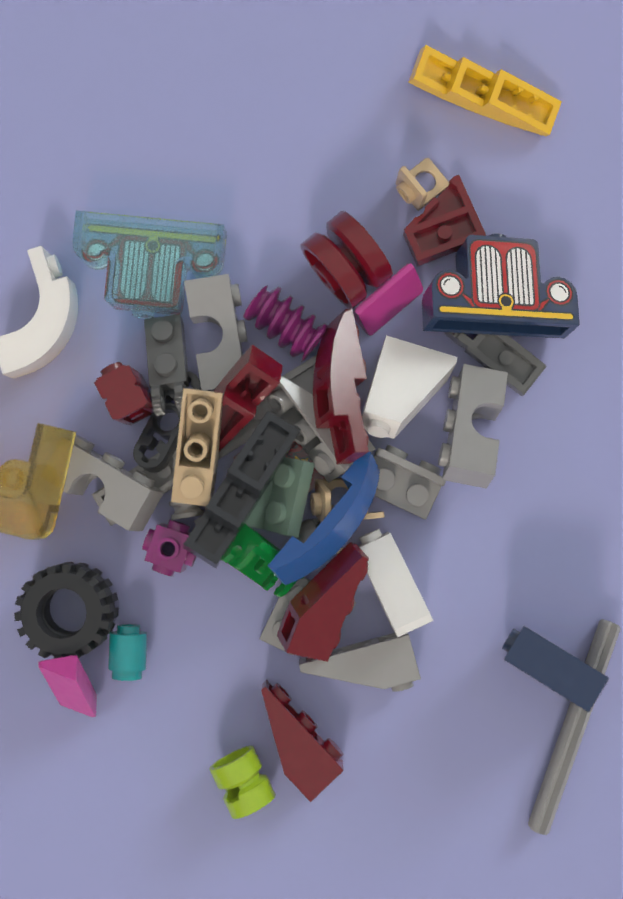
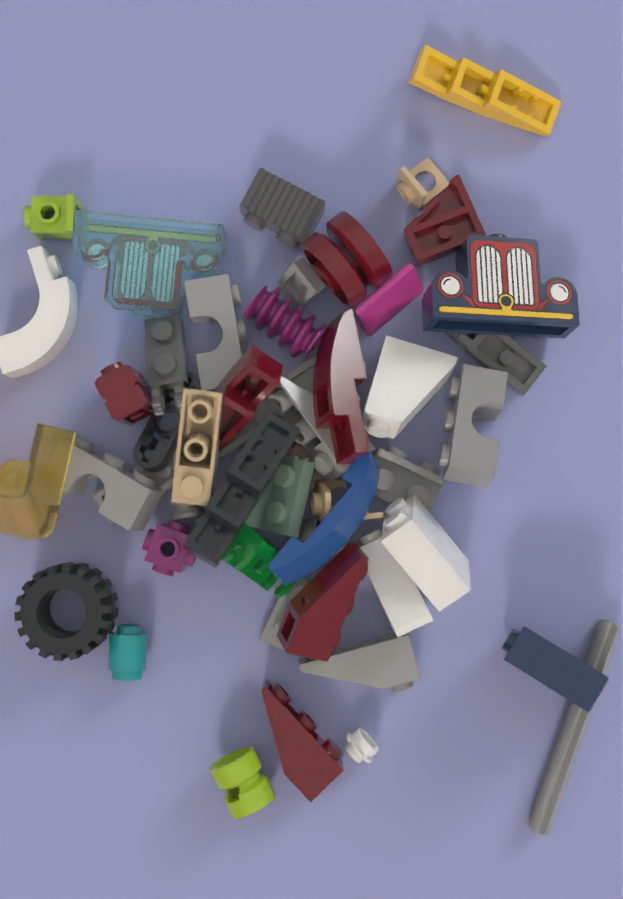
(60, 225): none -> lime brick
(70, 684): dark pink slope -> none
(281, 208): none -> dark grey brick
(301, 283): none -> light grey plate
(361, 746): none -> white plate
(425, 552): none -> white brick

